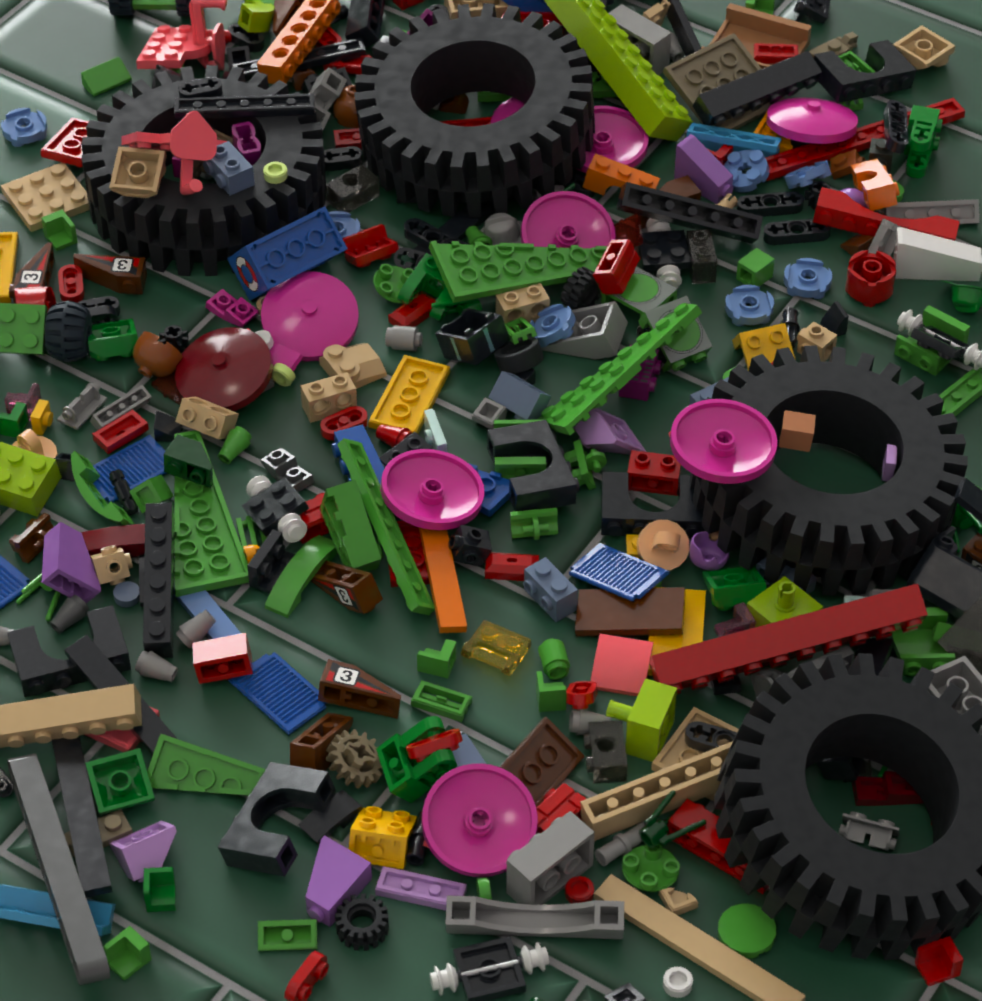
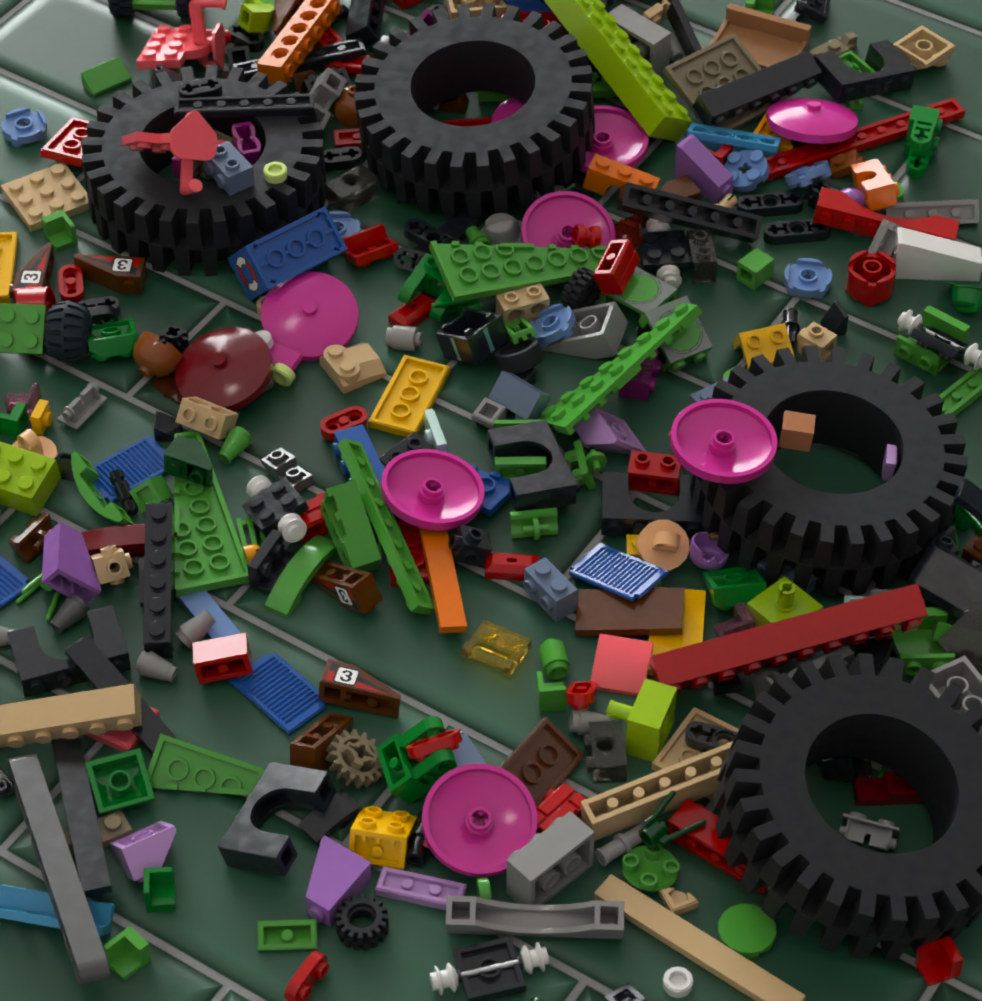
(120, 431): red piece -> none
(126, 594): sand blue tile -> none
(133, 400): light grey piece -> none
(138, 172): tan slope -> none
(231, 310): dark pink slope -> none
(328, 396): tan brick -> none
(389, 281): bright green dish -> none
(391, 434): red cone -> none
(438, 662): bright green panel -> none
(439, 704): bright green tile -> none
(579, 890): red tile -> none
(586, 236): none -> red wheel
(759, 311): medium blue plate -> none
(774, 53): red plate -> none
(857, 244): reddish brown slope -> none
(879, 151): pearl dark grey brick -> none
(895, 126): black beam -> none

